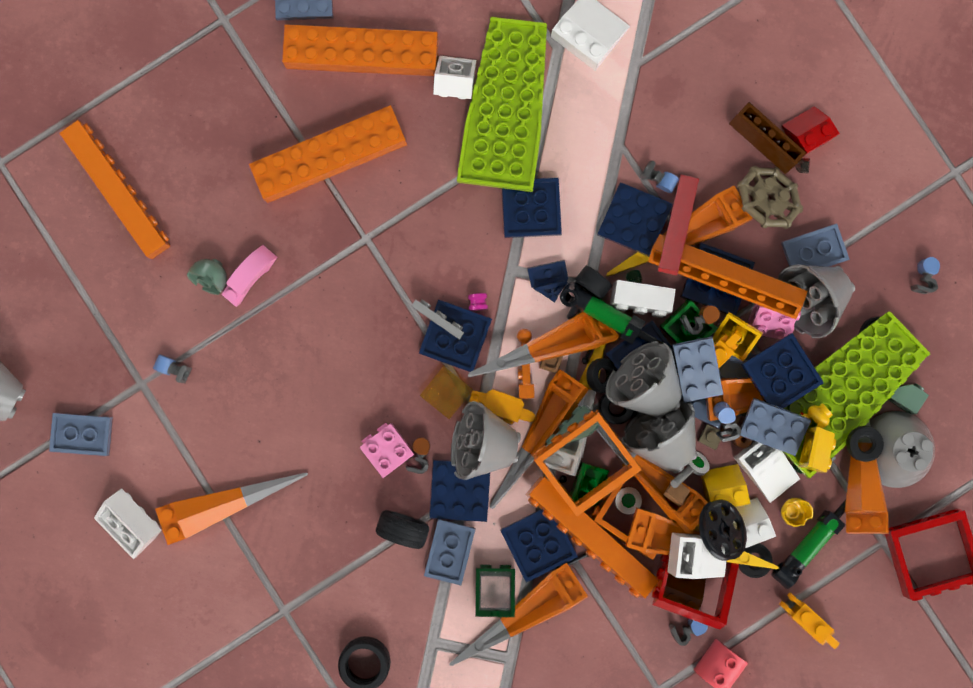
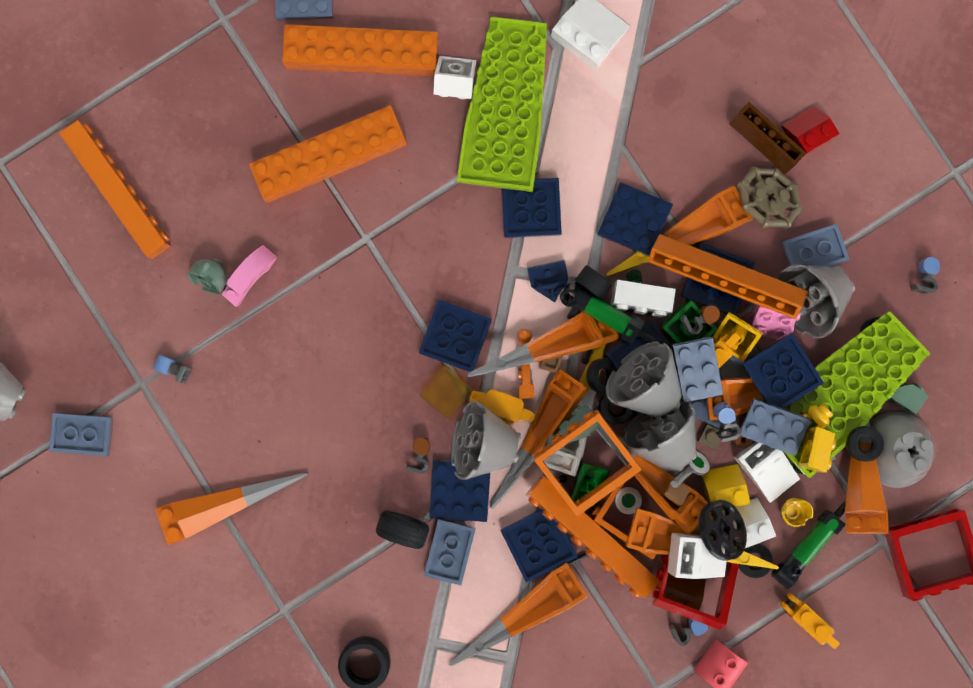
(127, 523): white slope -> none
(386, 449): bright pink brick -> none
(438, 318): light grey plate -> none
(477, 302): dark pink wheel -> none
(495, 591): window -> none
(665, 181): leg -> none
(678, 225): red tile -> none
(804, 169): clear smoke hinge -> none

